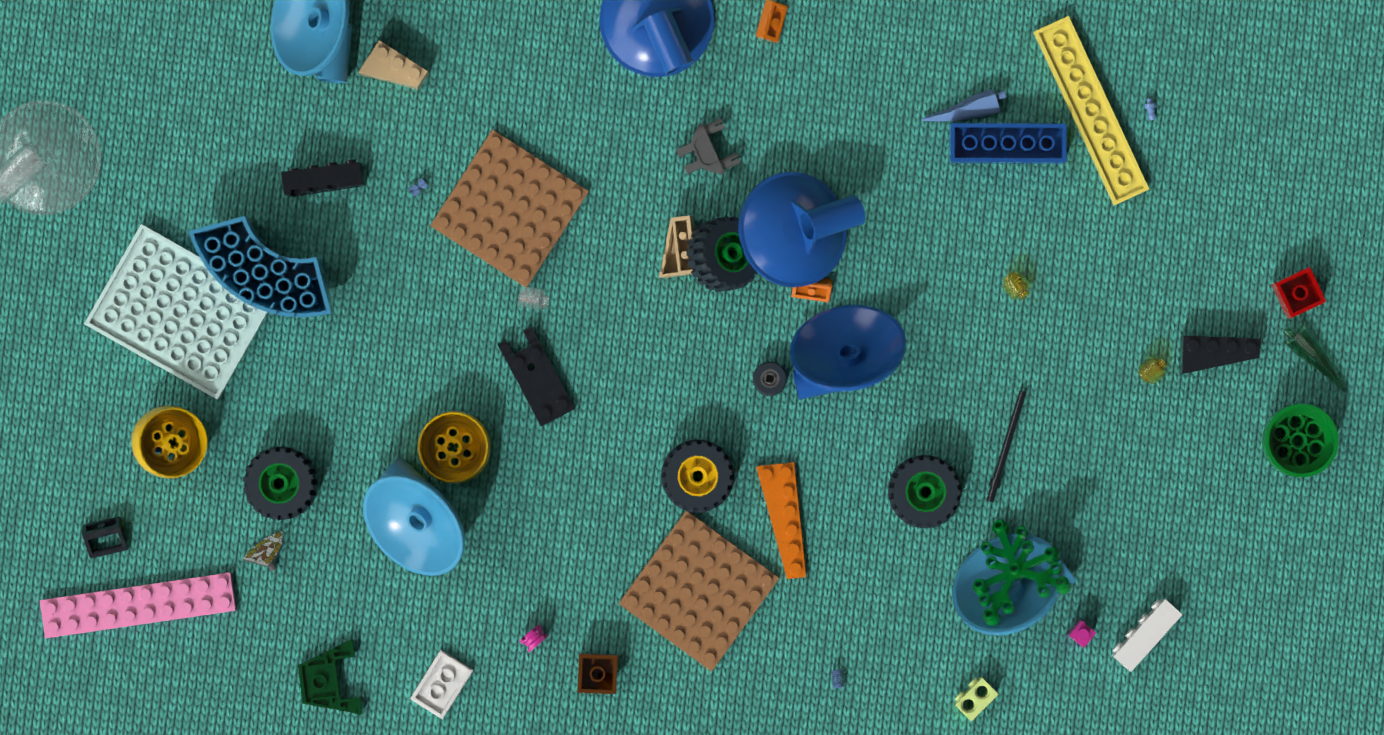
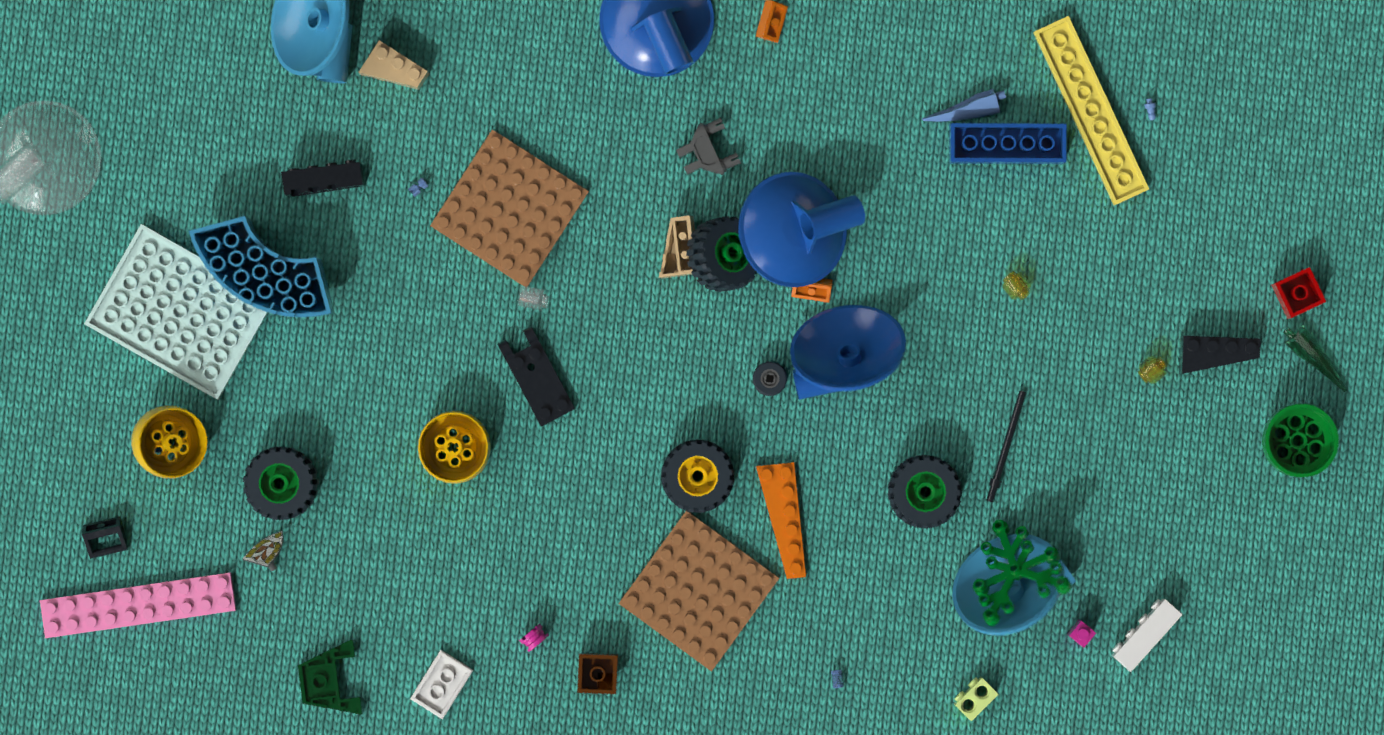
(413, 521): dark azure dish -> none

